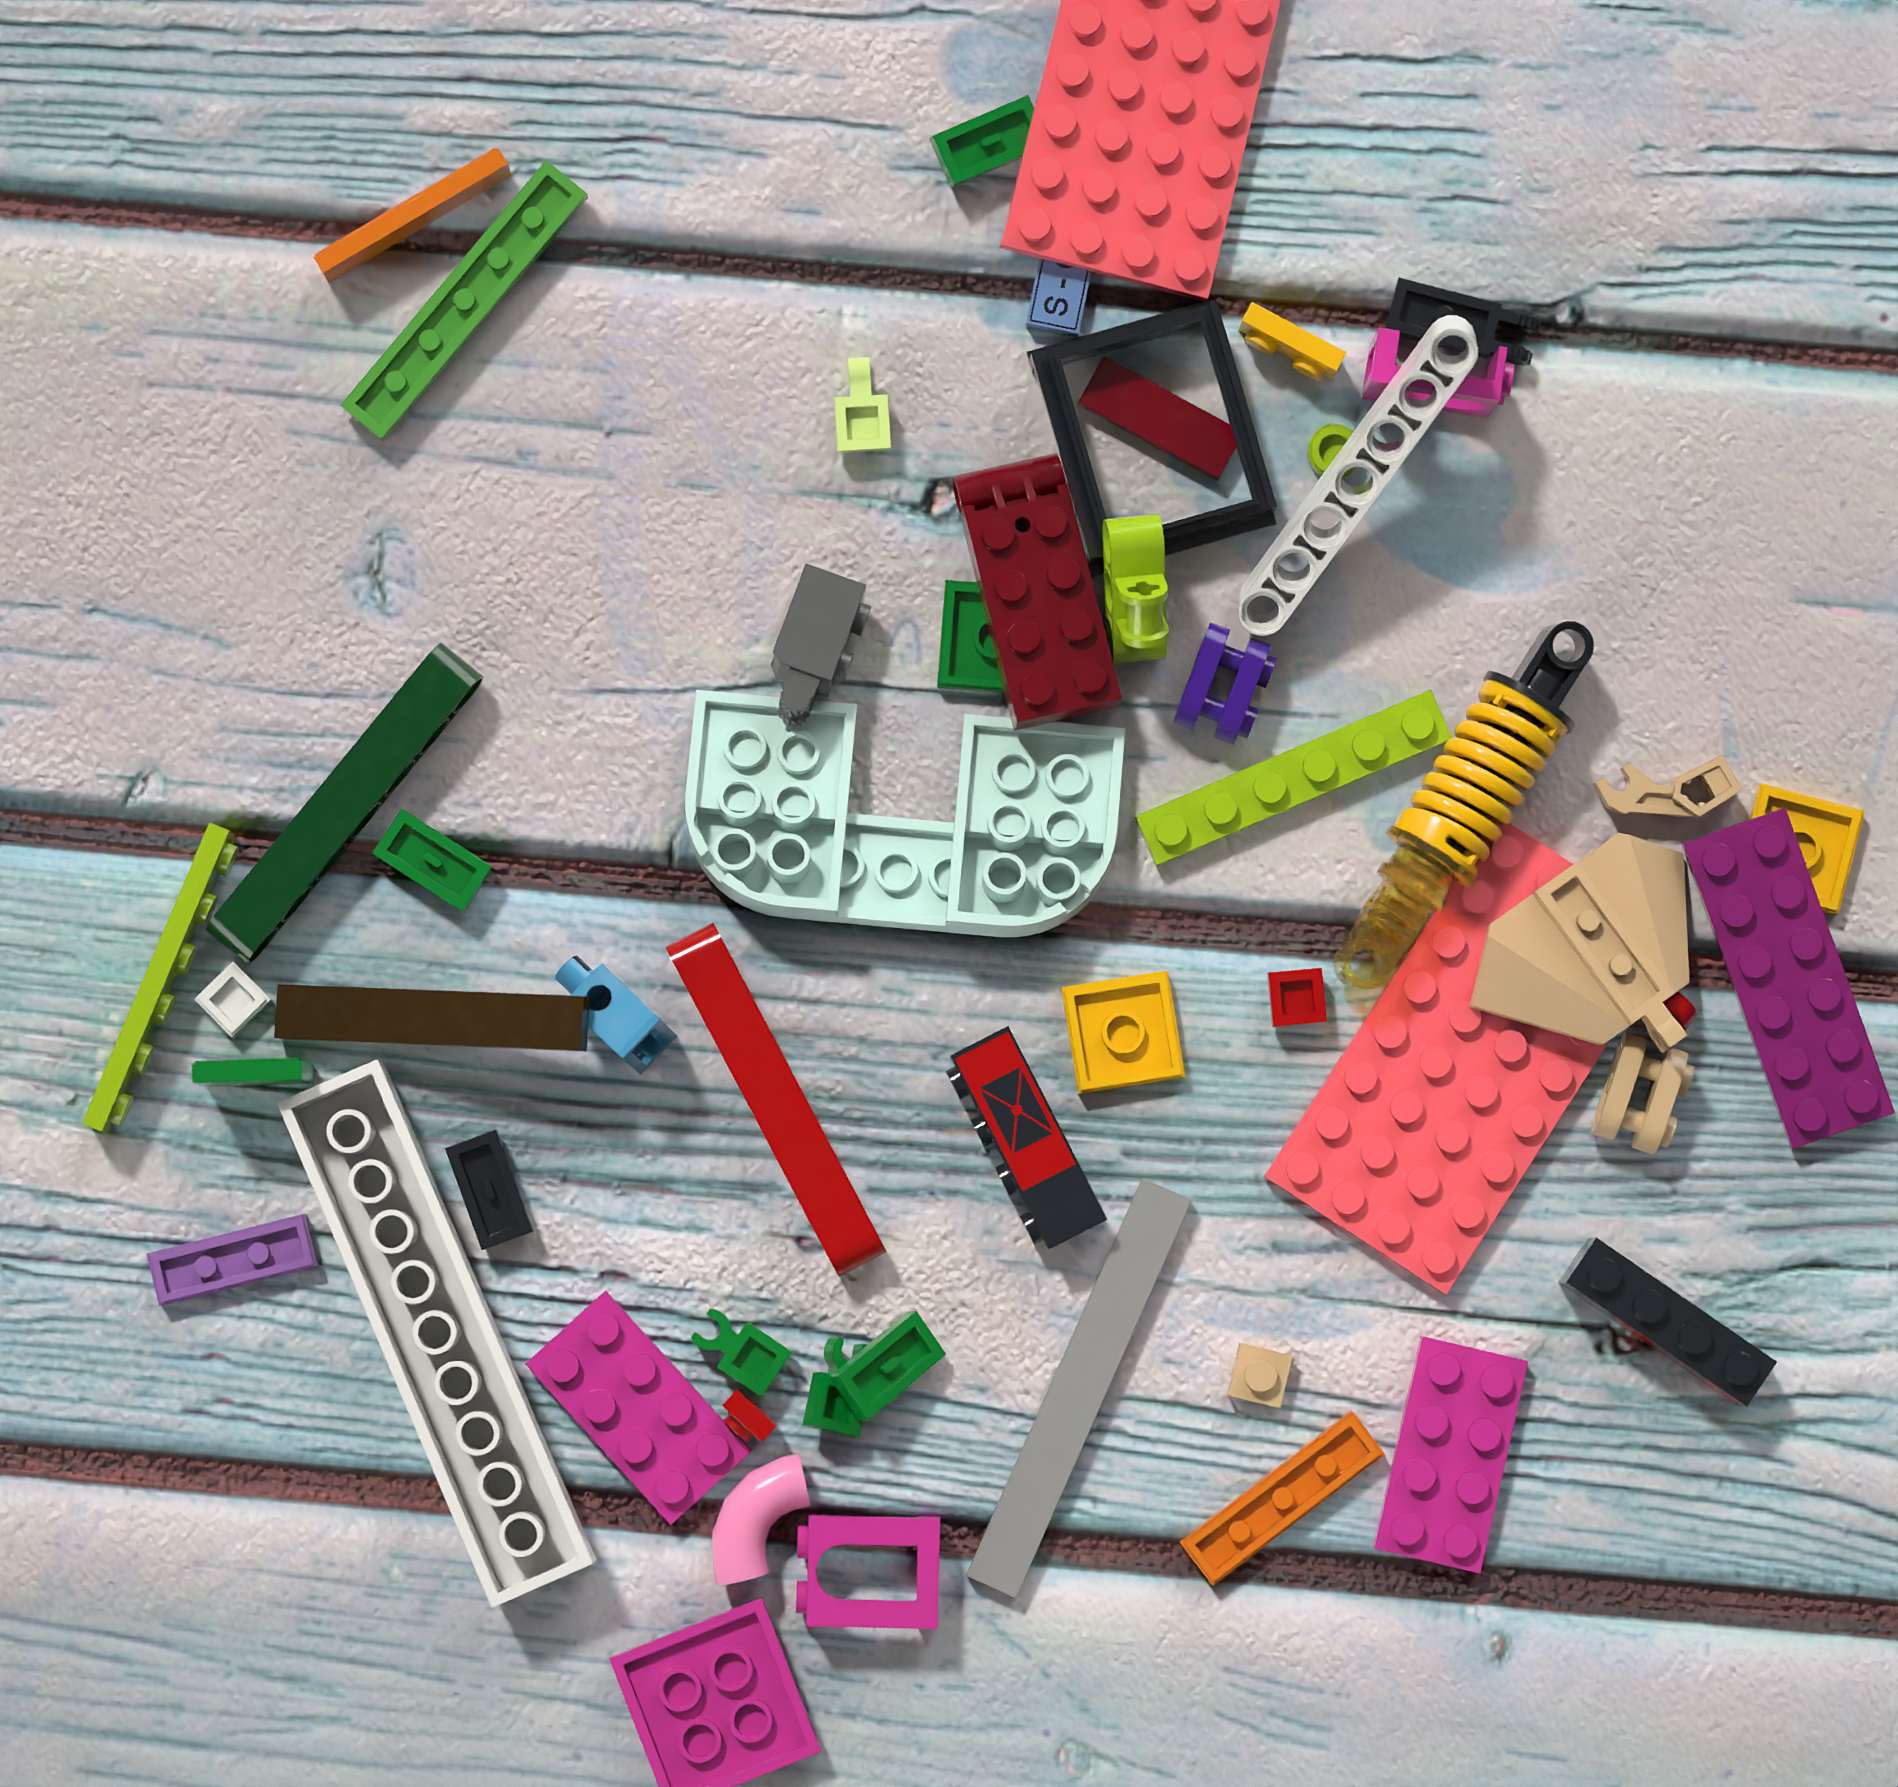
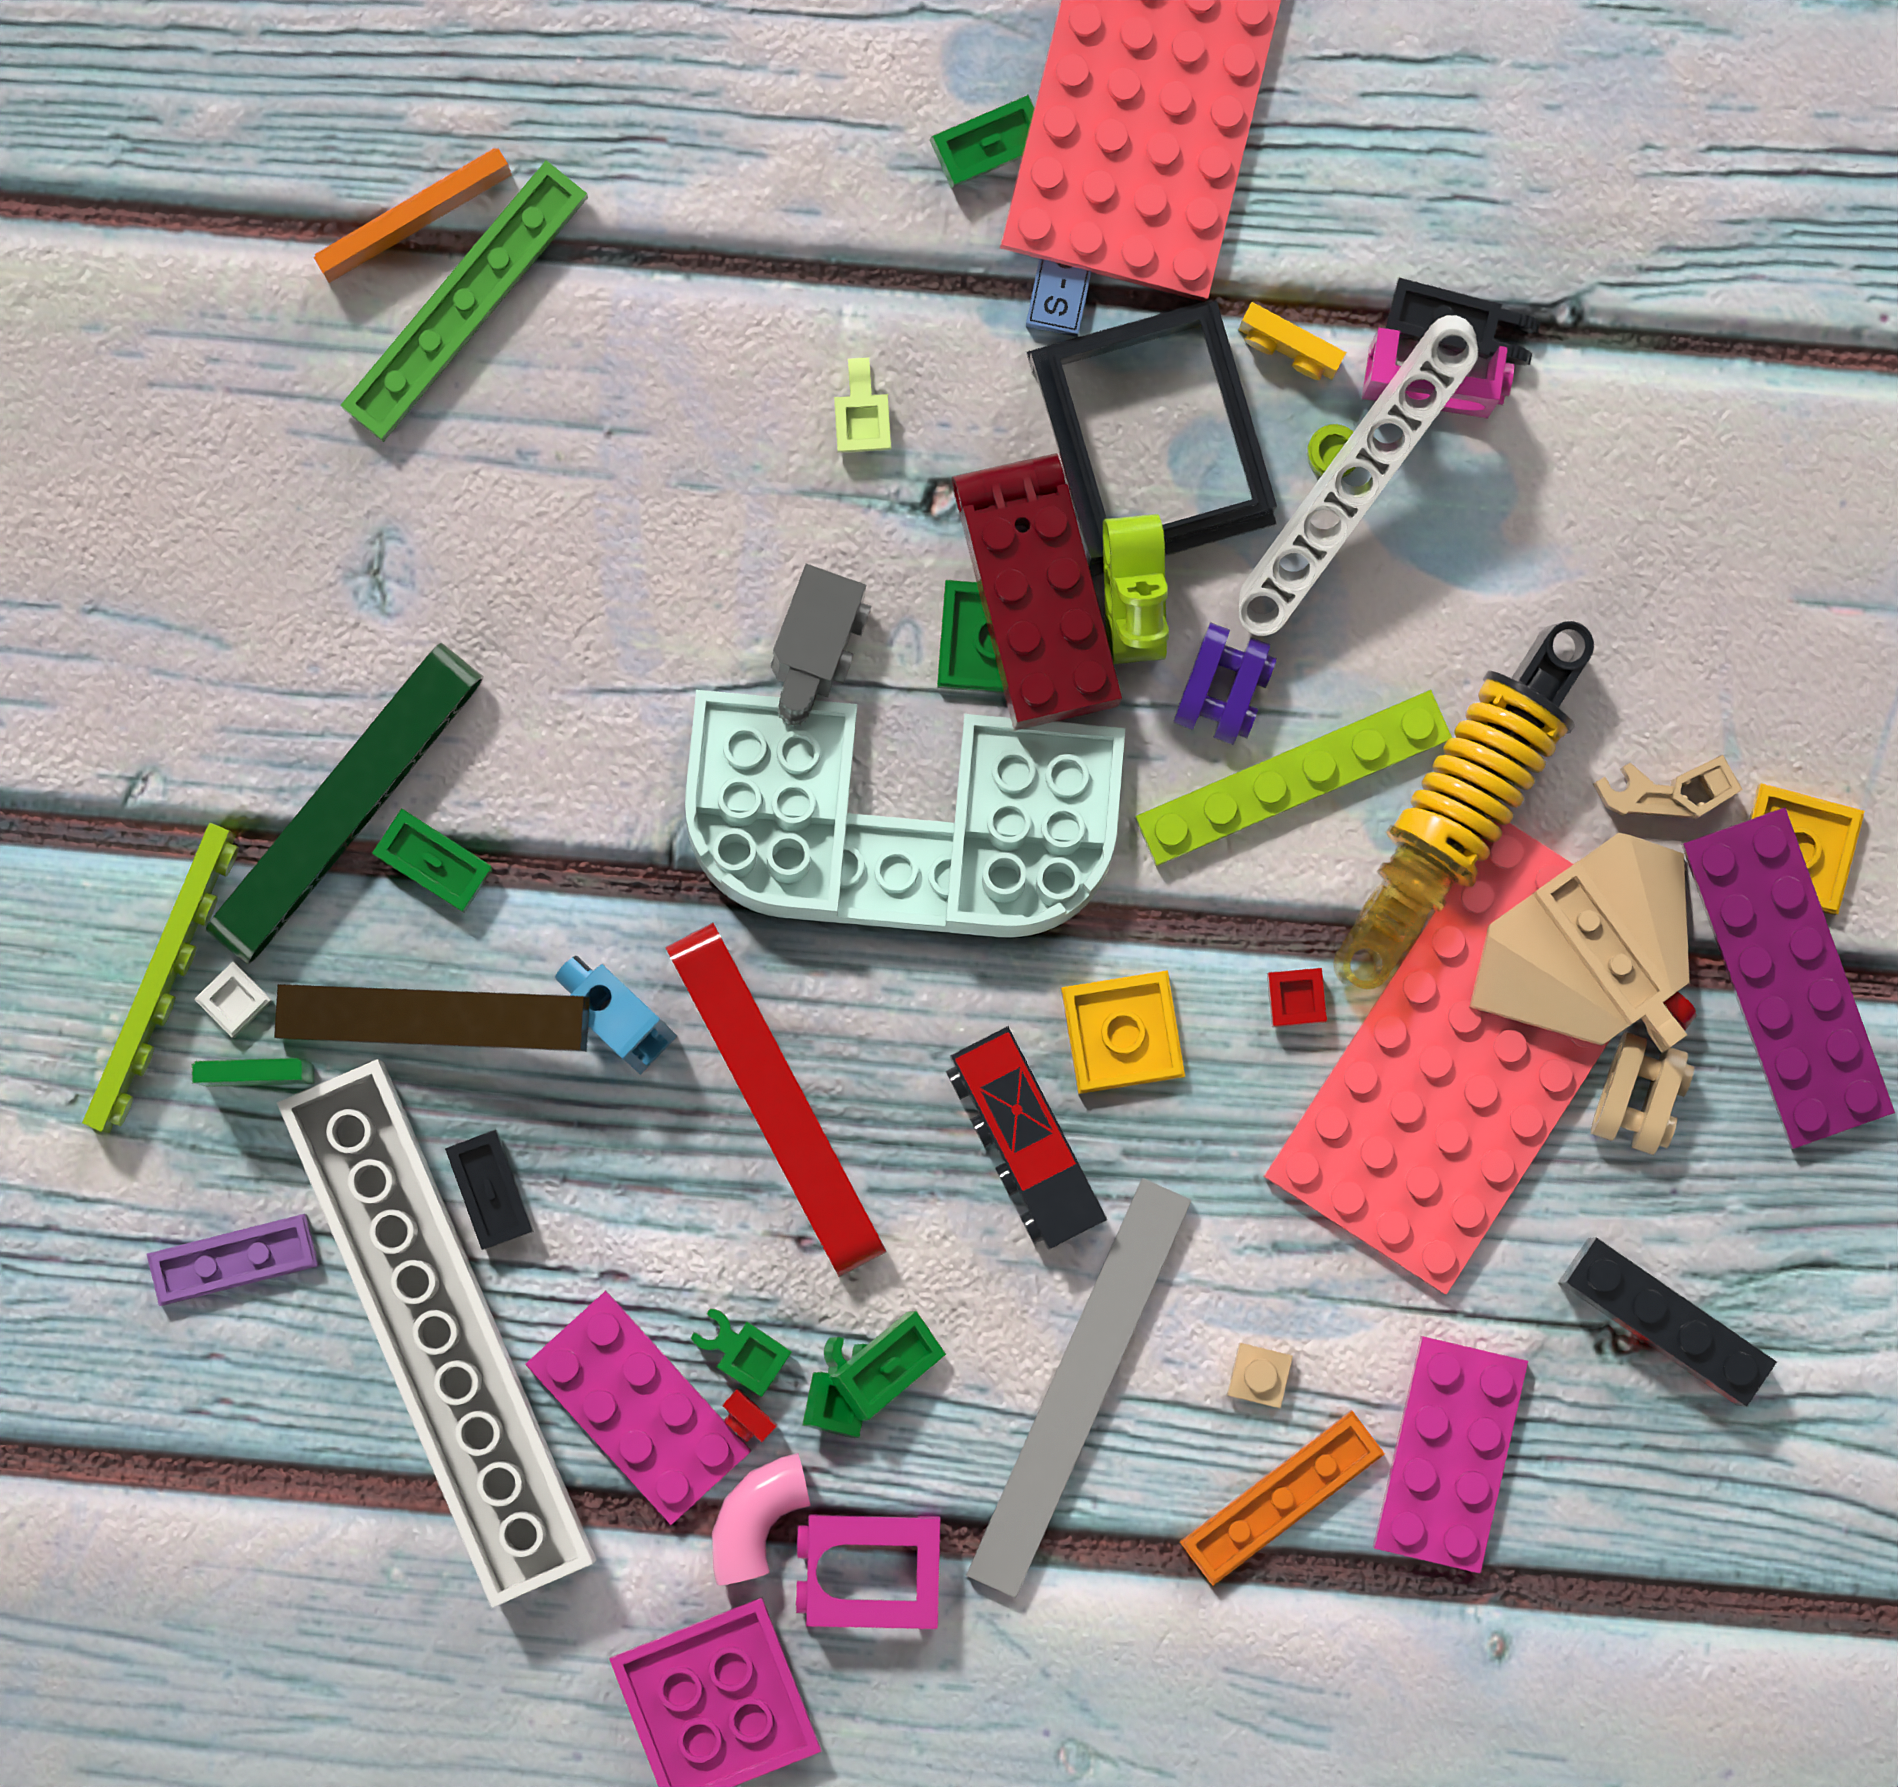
(1159, 418): dark red tile -> none

